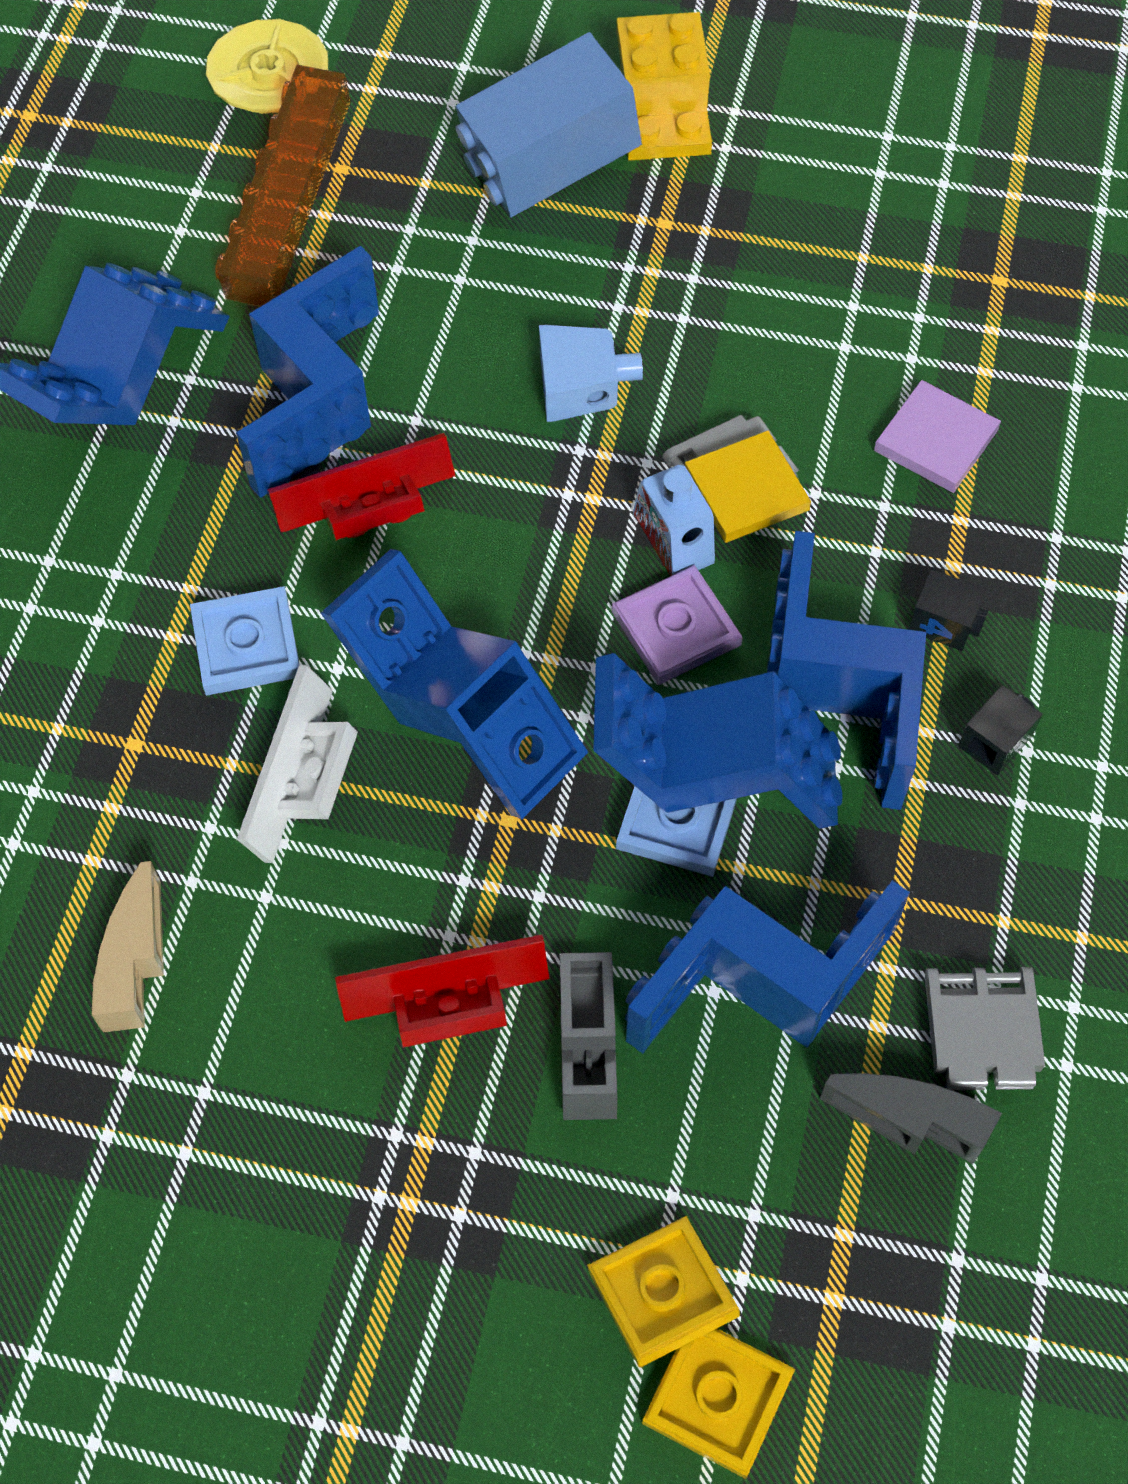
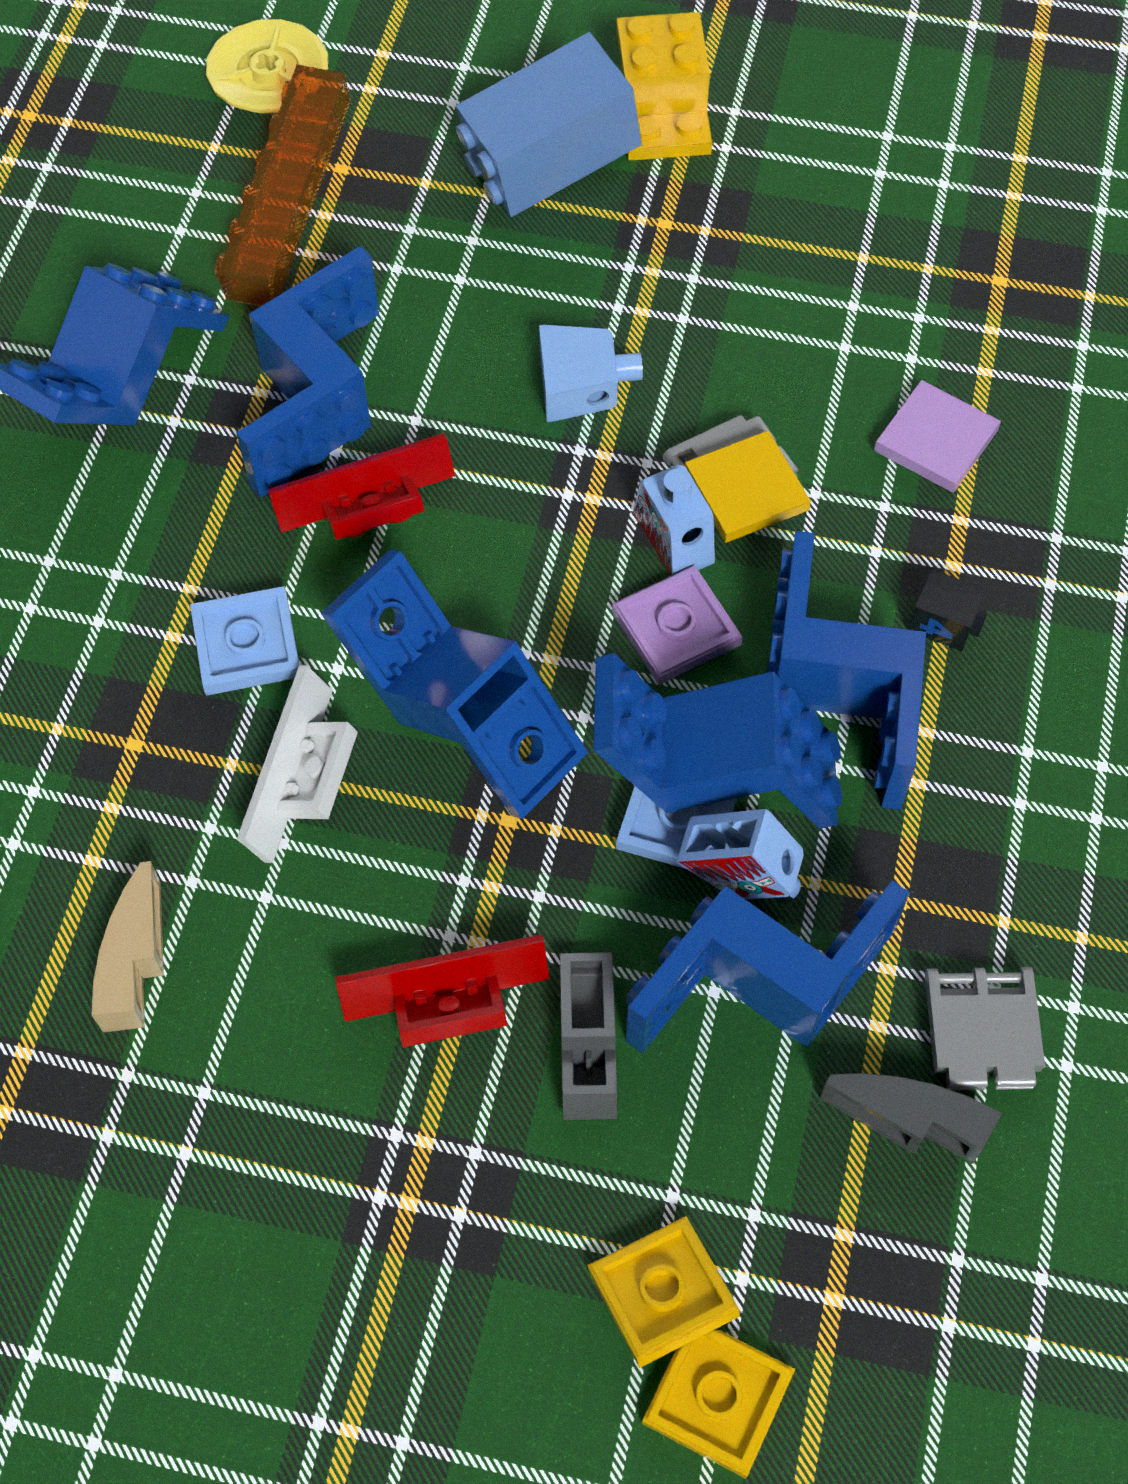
(745, 853): none -> light blue torso
(1000, 729): black brick -> none

